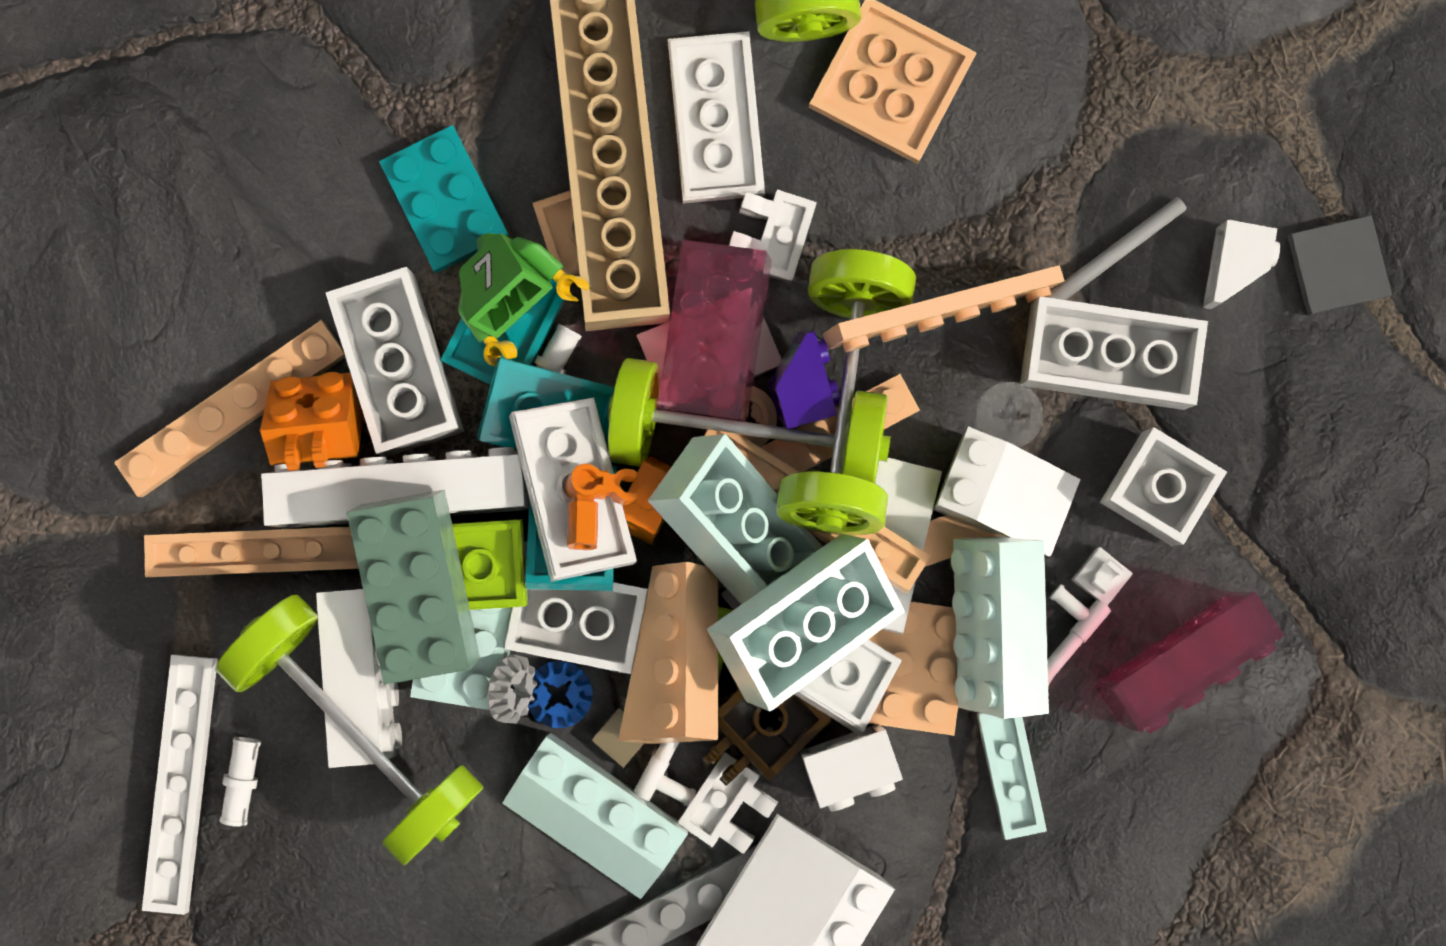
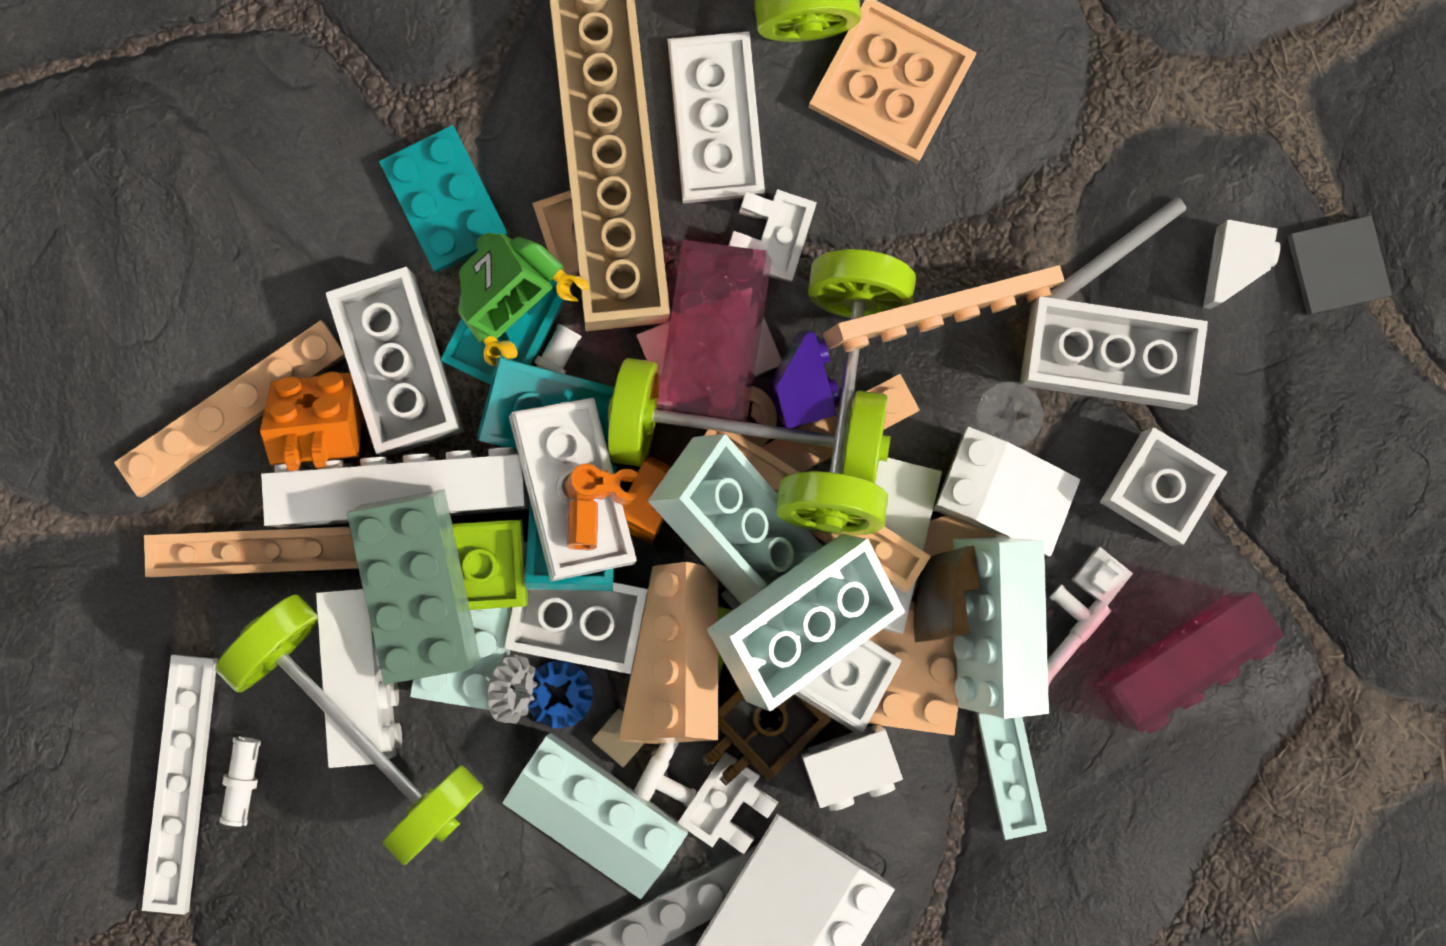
(940, 595): none -> dark brown slope

